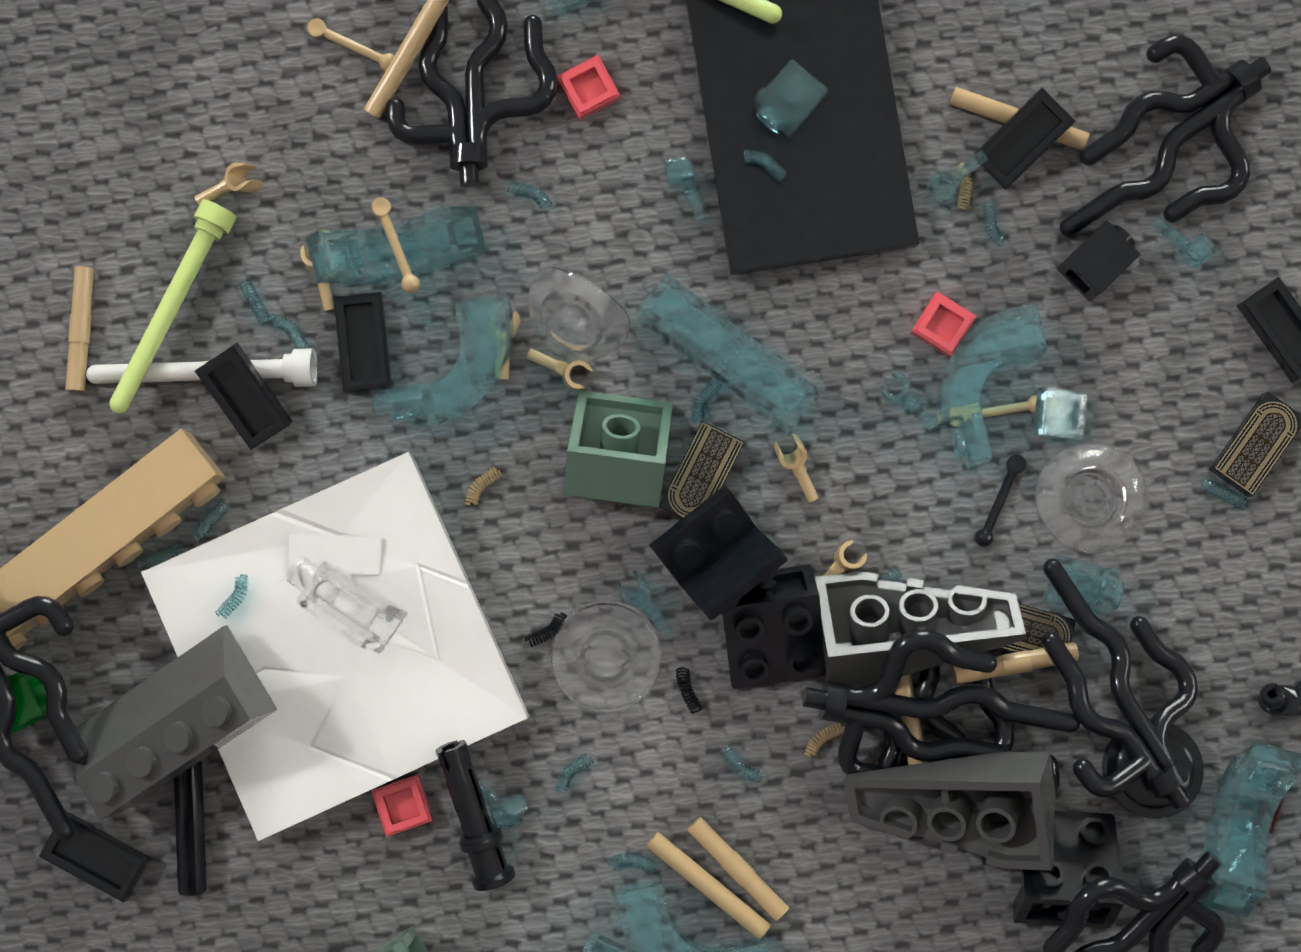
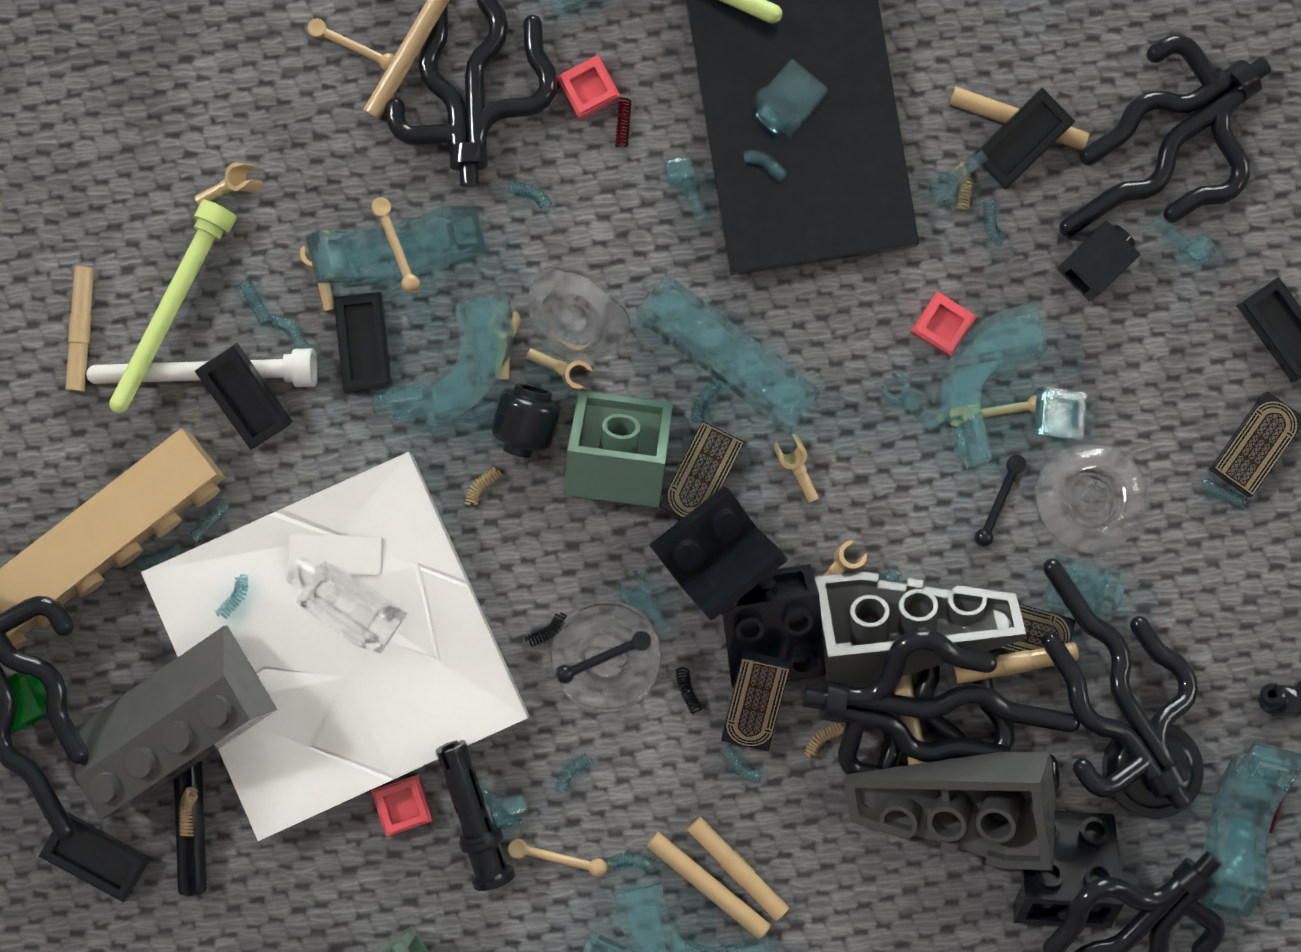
(185, 814): none -> tan leg
(518, 849): none -> tan hinge
(525, 420): none -> black head
(565, 674): none -> black hinge
(620, 117): none -> dark red leg
(755, 700): none -> tile

